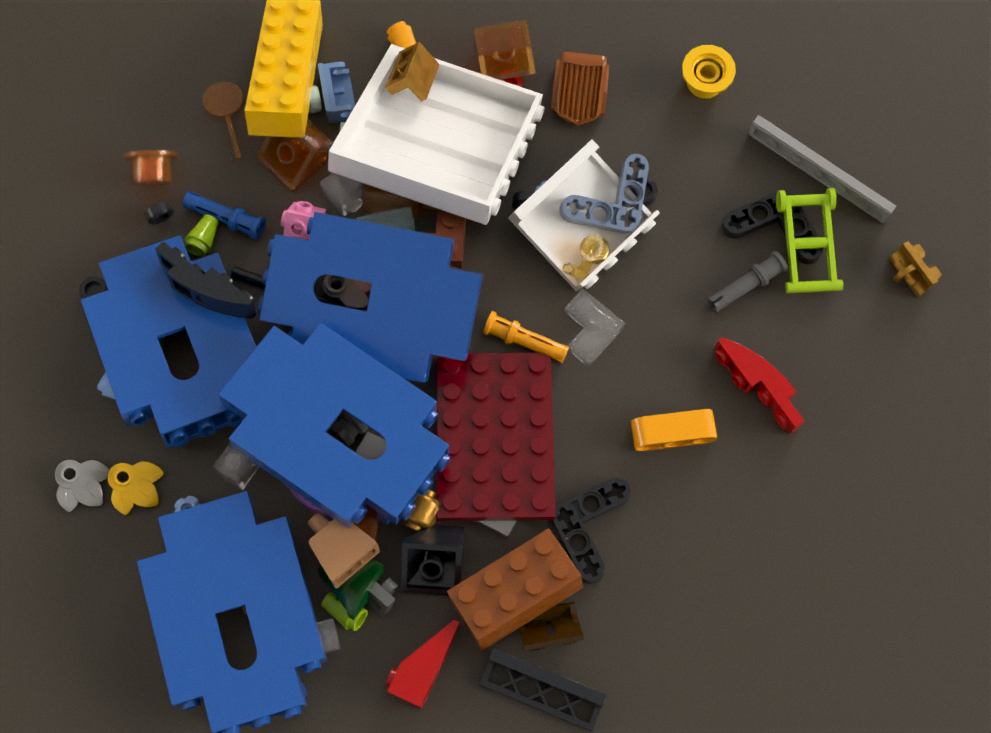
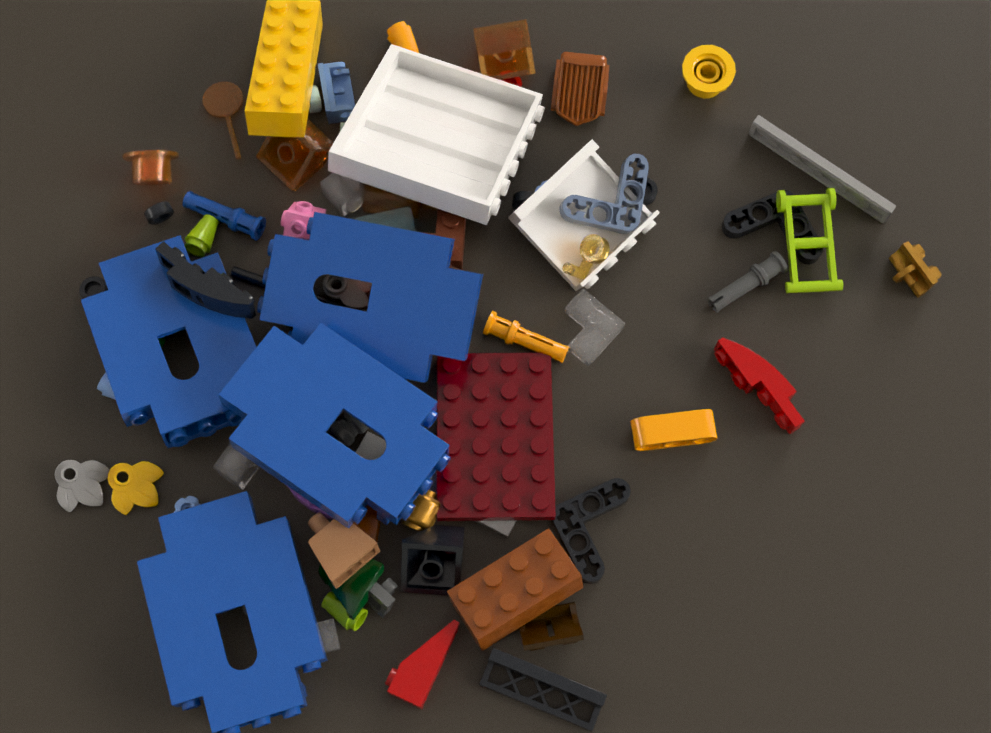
(413, 70): pearl gold panel -> none

